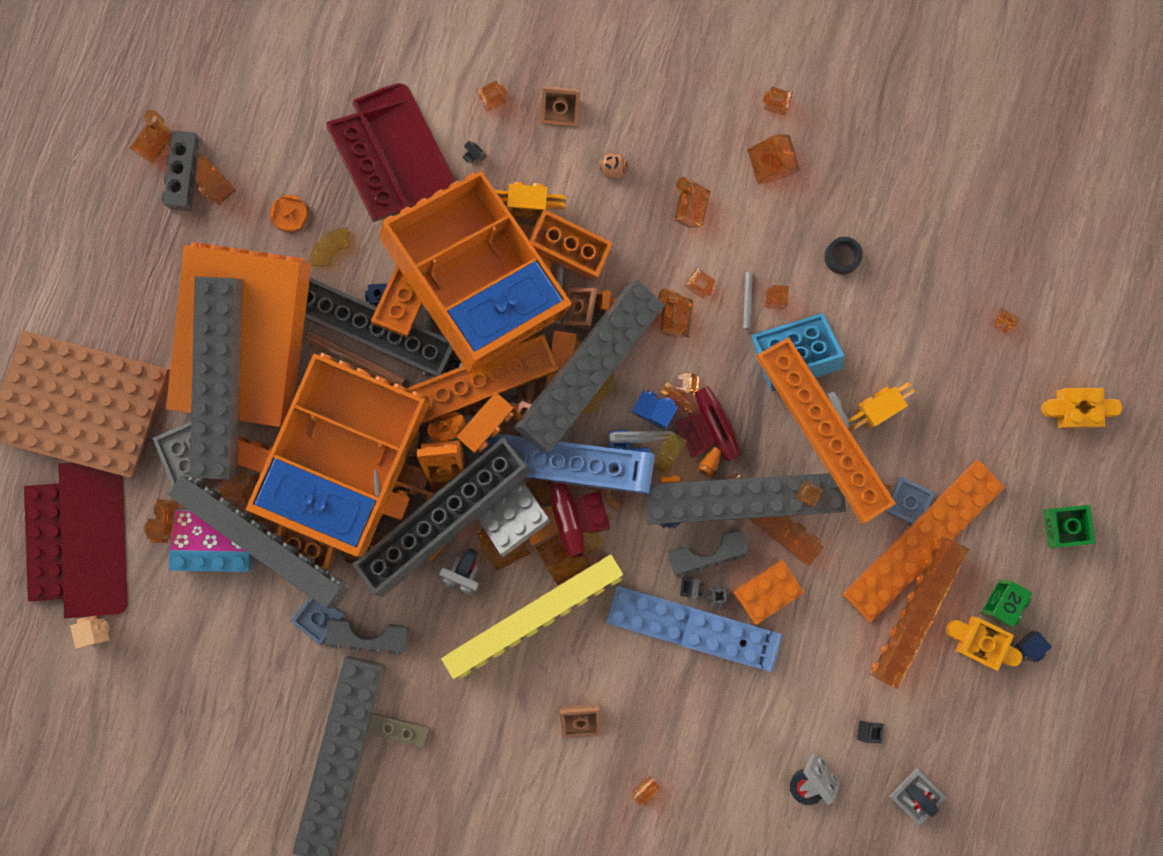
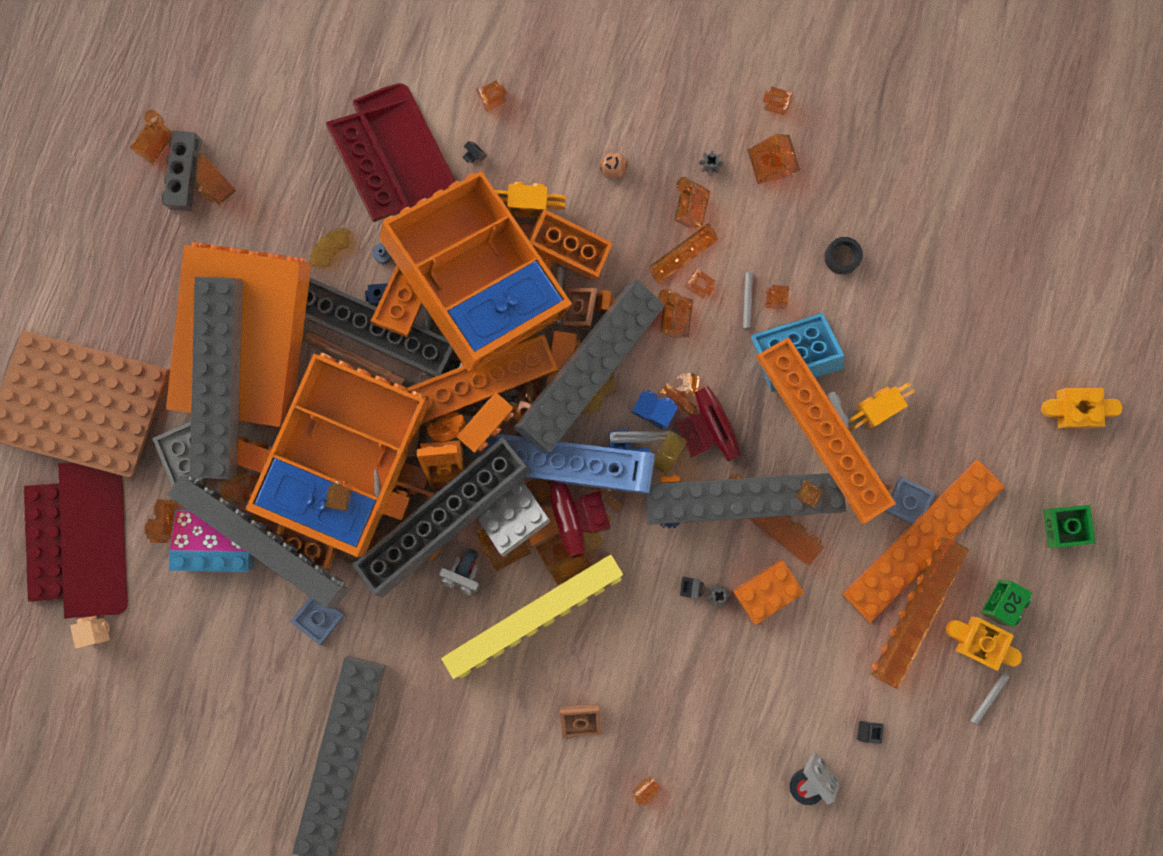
(289, 213): orange tile -> none
(338, 495): none -> clear orange window
(341, 634): dark grey arch -> none
(383, 257): none -> sand blue tile
(398, 730): dark tan plate -> none
(560, 106): nougat slope -> none
(683, 253): none -> clear orange plate
(694, 628): medium blue hinge -> none
(710, 463): orange cone -> none
(711, 158): none -> dark grey gear
(731, 546): dark grey arch -> none
(917, 797): light grey plate -> none
(989, 699): none -> light grey bar
(1005, 317): clear orange tile -> none
(1033, 647): dark blue brick -> none

